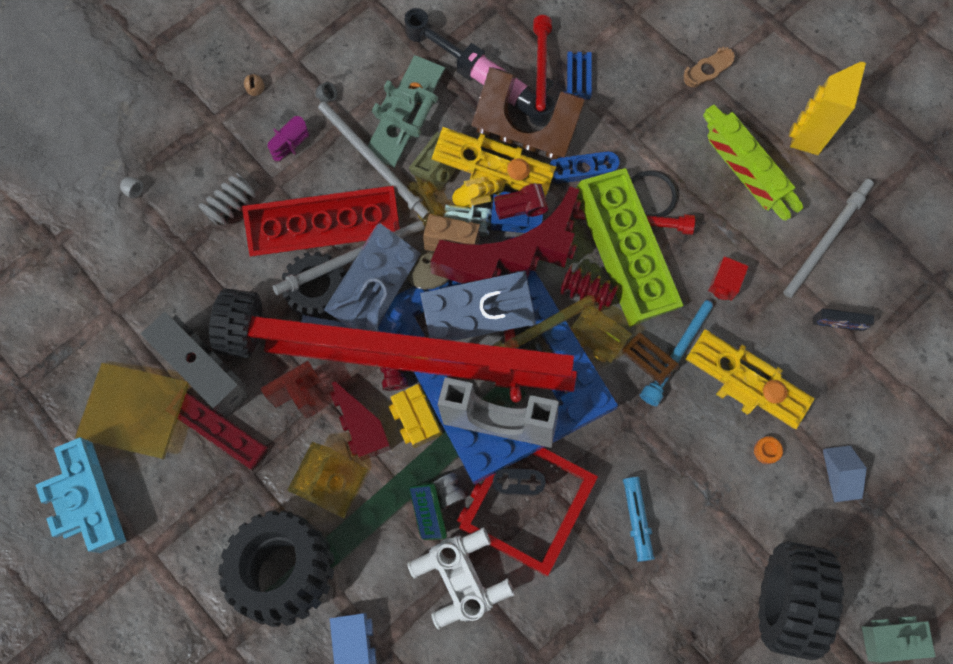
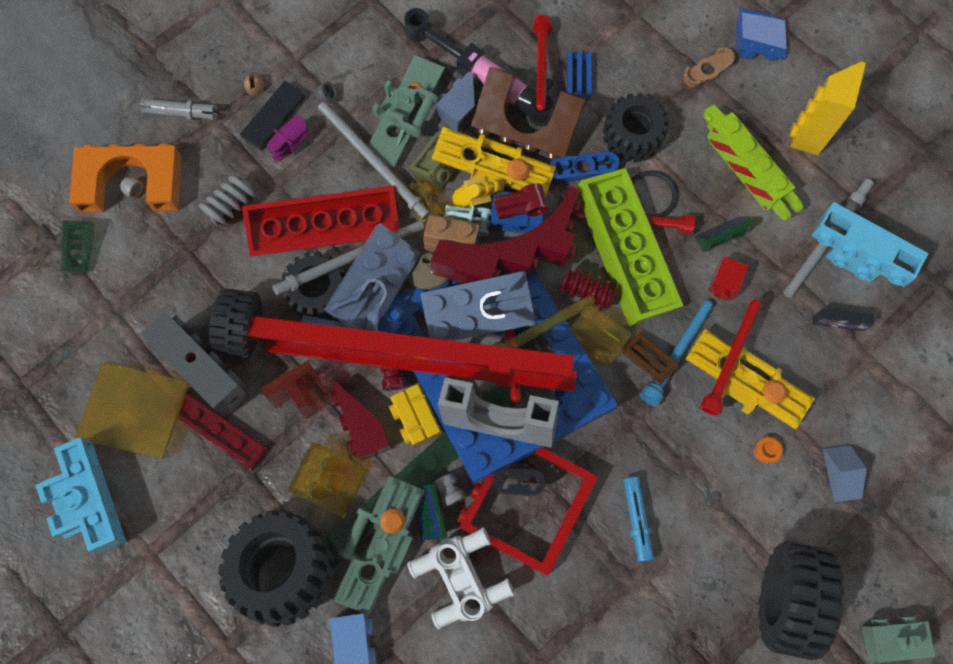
(67, 245): none -> clear green slope
(95, 165): none -> orange arch
(182, 109): none -> light grey pin
(272, 115): none -> black tile
(387, 549): none -> sand green piece
(458, 105): none -> sand blue slope
(638, 110): none -> black tyre
(713, 402): none -> red piece
(723, 233): none -> dark green slope
(760, 35): none -> slope
(867, 247): none -> medium azure piece

